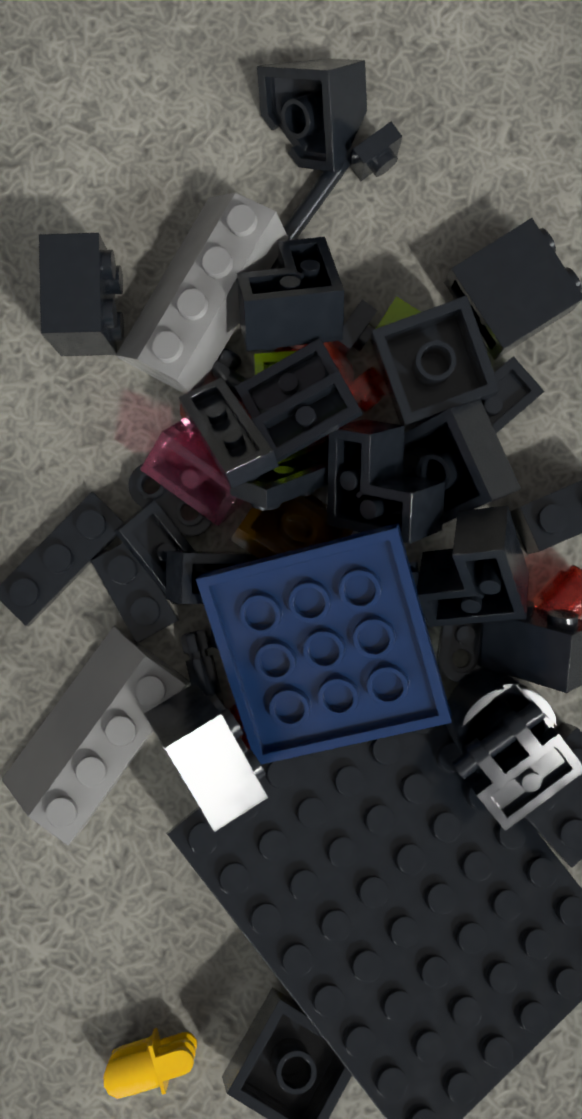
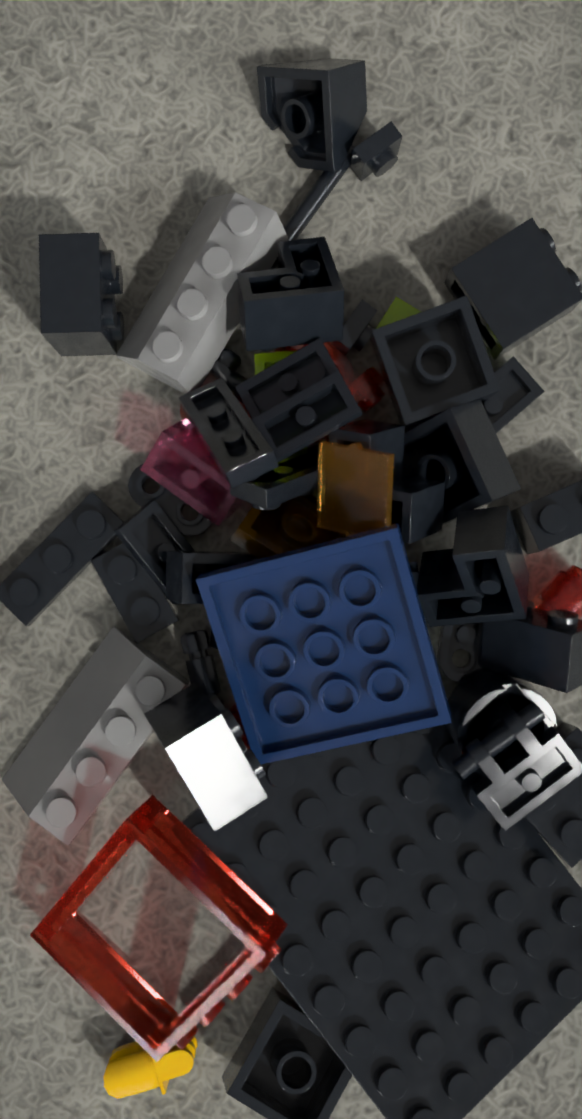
(112, 979): none -> clear red window
(354, 488): none -> clear orange piece

